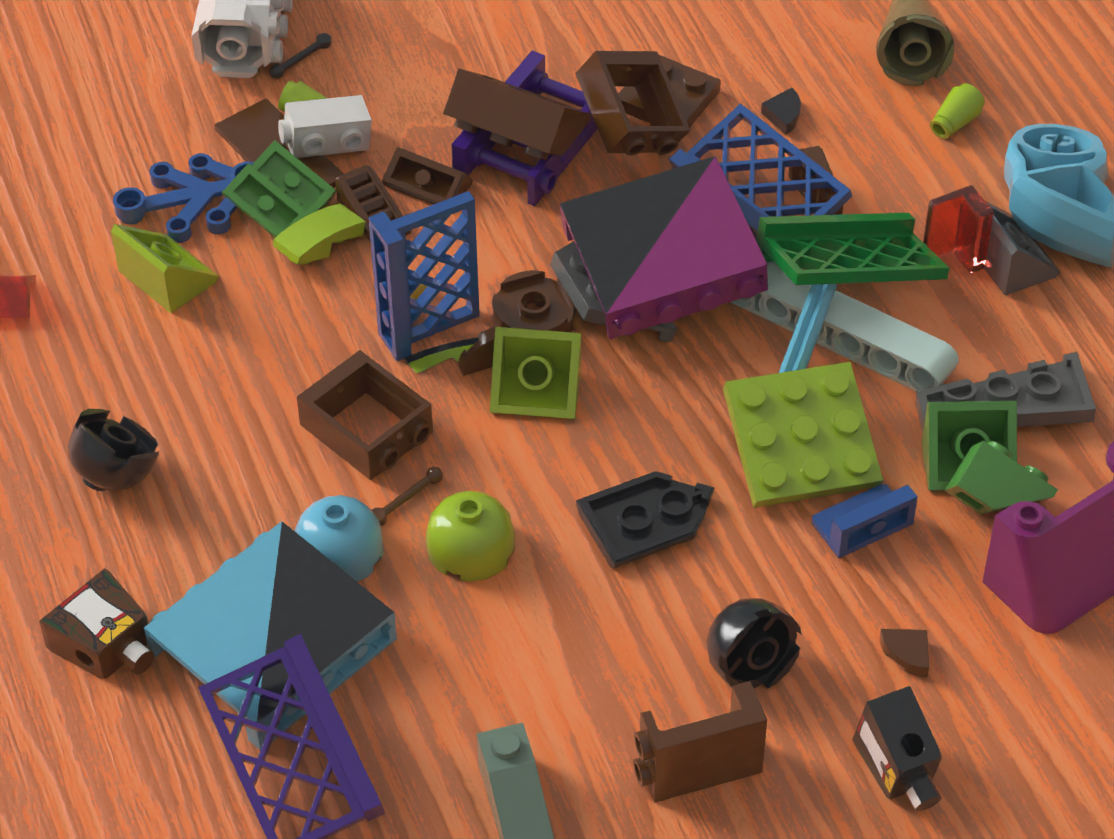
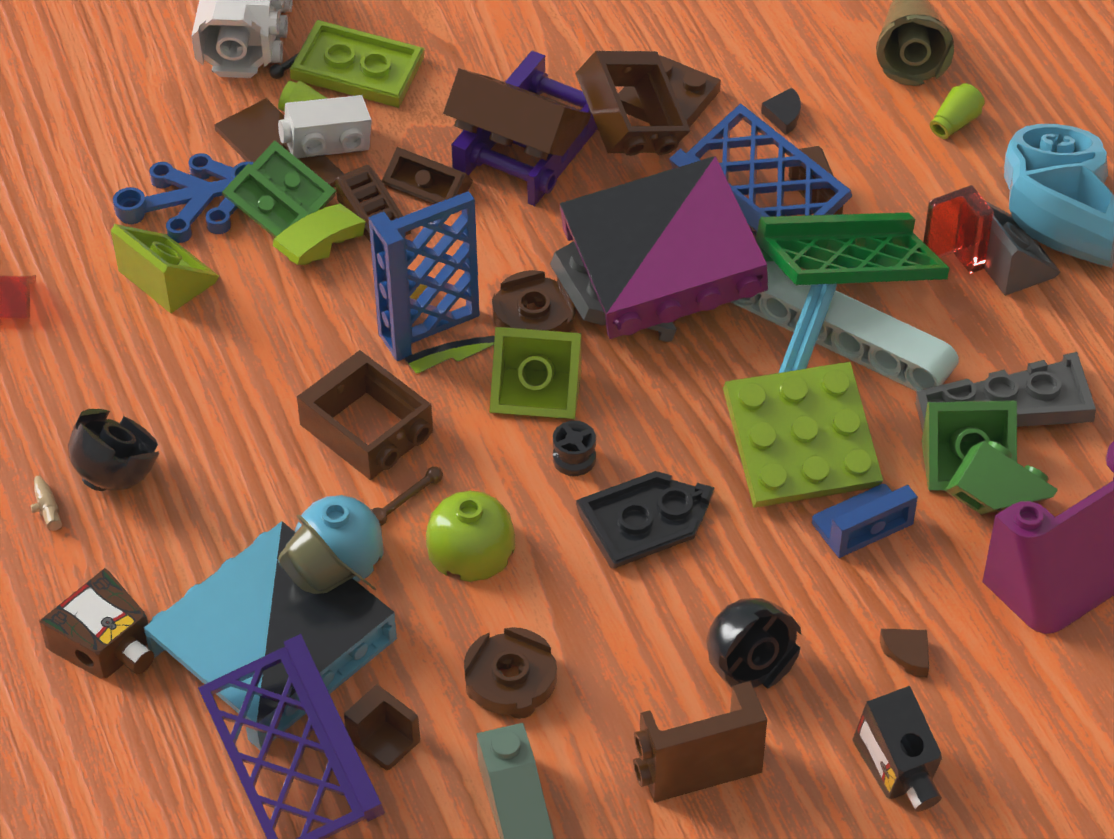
(46, 504): none -> tan helmet
(313, 563): none -> olive piece
(357, 63): none -> lime tile
(382, 727): none -> reddish brown panel
(479, 355): reddish brown tile -> none
(514, 694): none -> reddish brown plate
(581, 441): none -> black wheel

